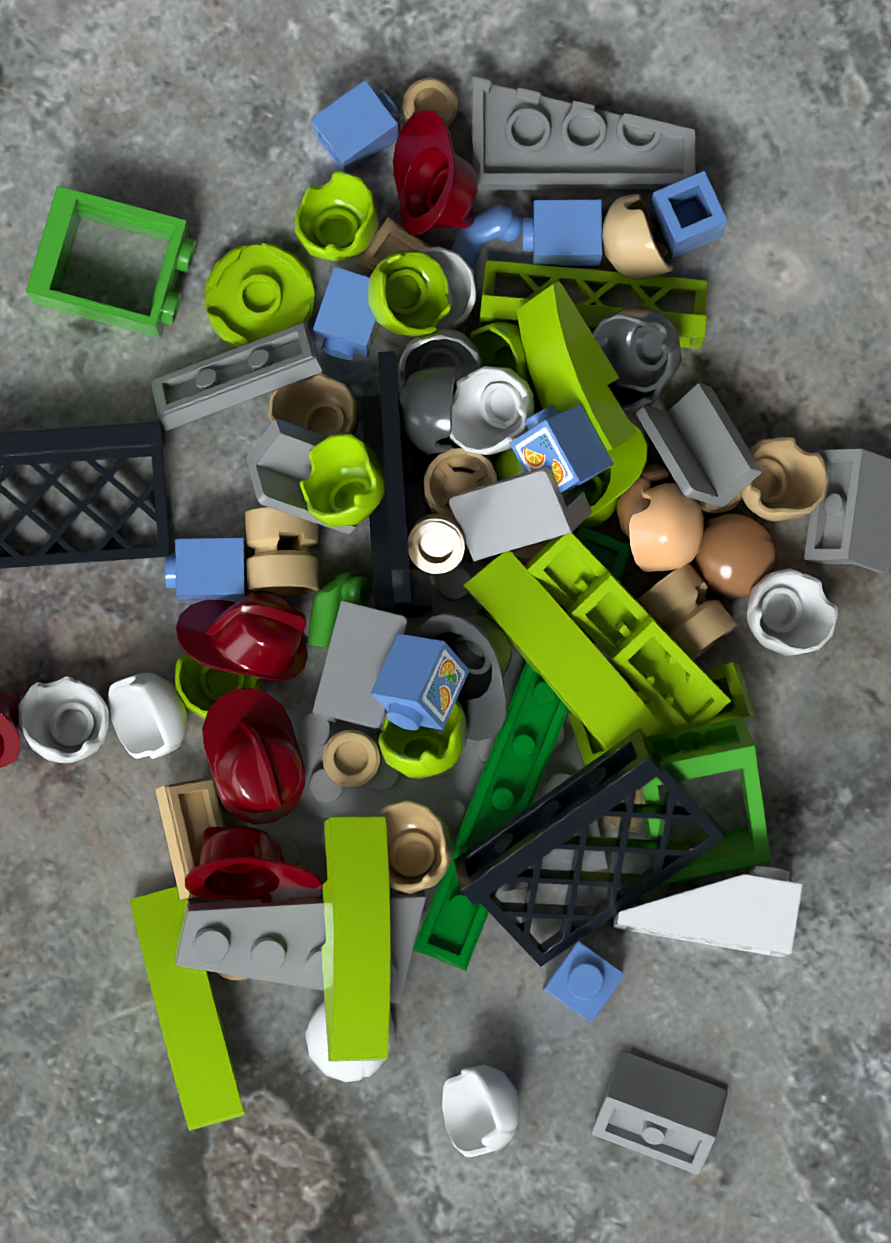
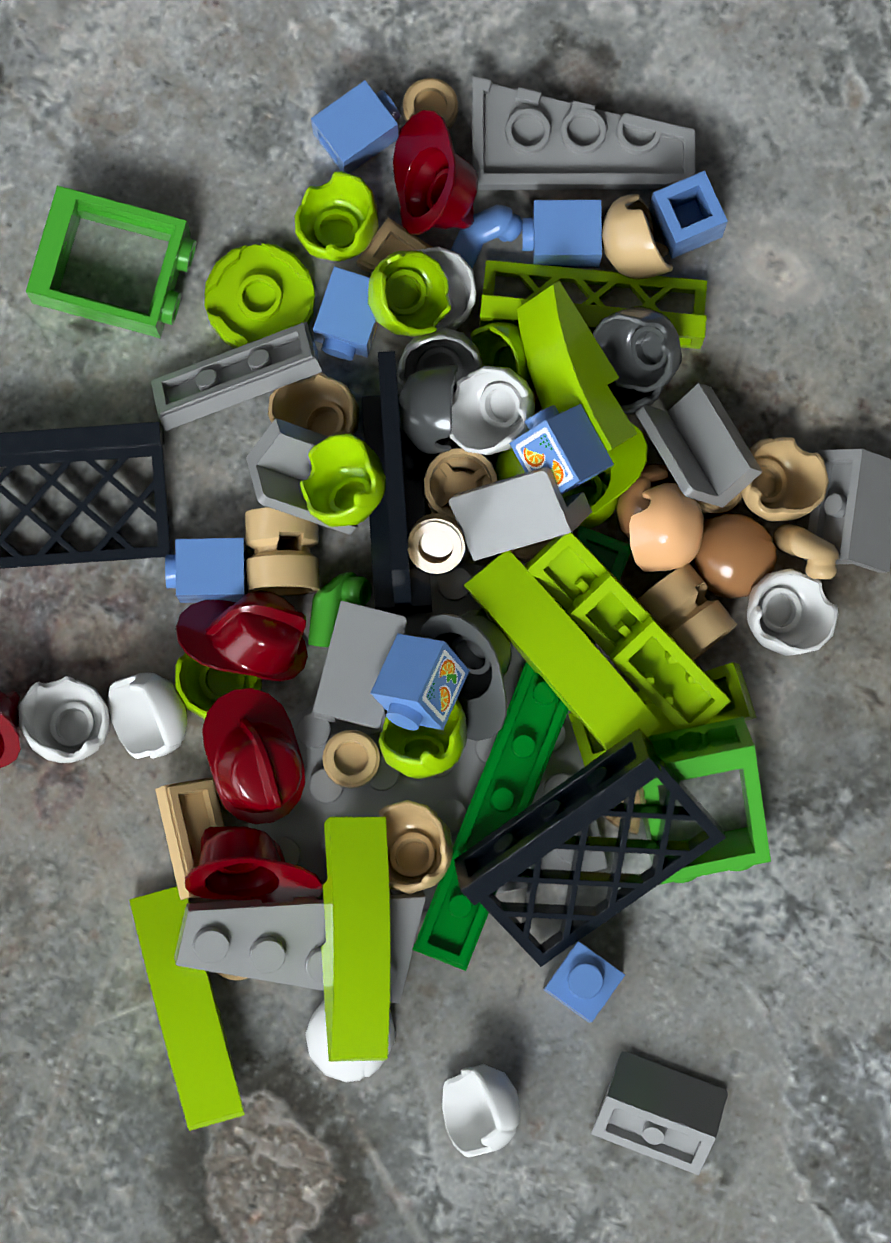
(739, 913): white slope -> none
(802, 543): none -> tan arm

